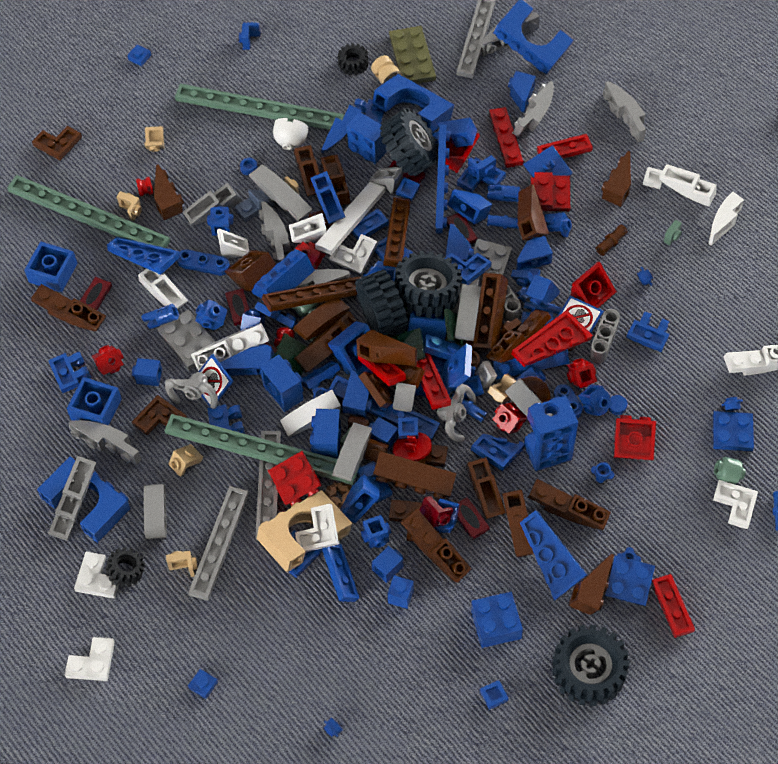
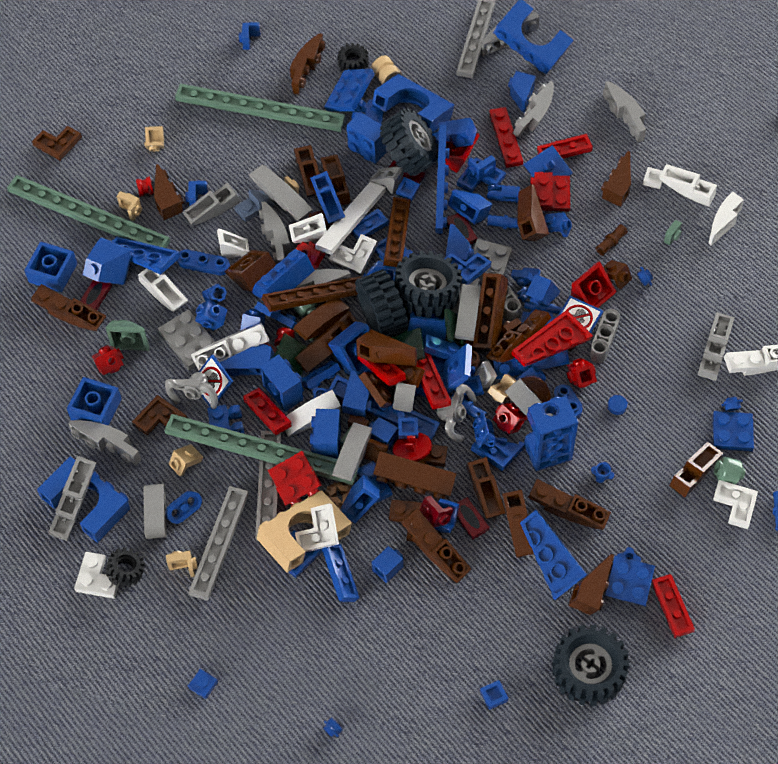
(64, 373): blue plate -> none
(96, 665): white plate -> none
(108, 262): none -> blue slope
(127, 335): none -> sand green slope
(139, 55): blue plate -> none
(147, 372): blue brick -> none
(161, 316): blue hinge -> none
(182, 507): none -> blue plate
(194, 189): none -> blue bracket
(215, 293): none -> blue piece
(219, 219): blue brick -> none
(237, 305): dark red tile -> none
(248, 165): blue tile -> none
(267, 411): none -> red plate
(289, 134): white cylinder -> none
(306, 60): none -> reddish brown slope
(339, 129): blue slope -> none
(349, 90): none -> blue plate
(375, 532): blue brick -> none
(400, 591): blue brick -> none
(412, 54): olive plate -> none
(484, 431): none -> blue hinge
(496, 619): blue brick -> none
(535, 254): blue slope -> none
(595, 400): blue brick -> none
(618, 272): none -> reddish brown bracket
(634, 438): red plate -> none
(647, 335): blue plate -> none
(695, 469): none -> reddish brown slope
(716, 346): none -> light grey slope

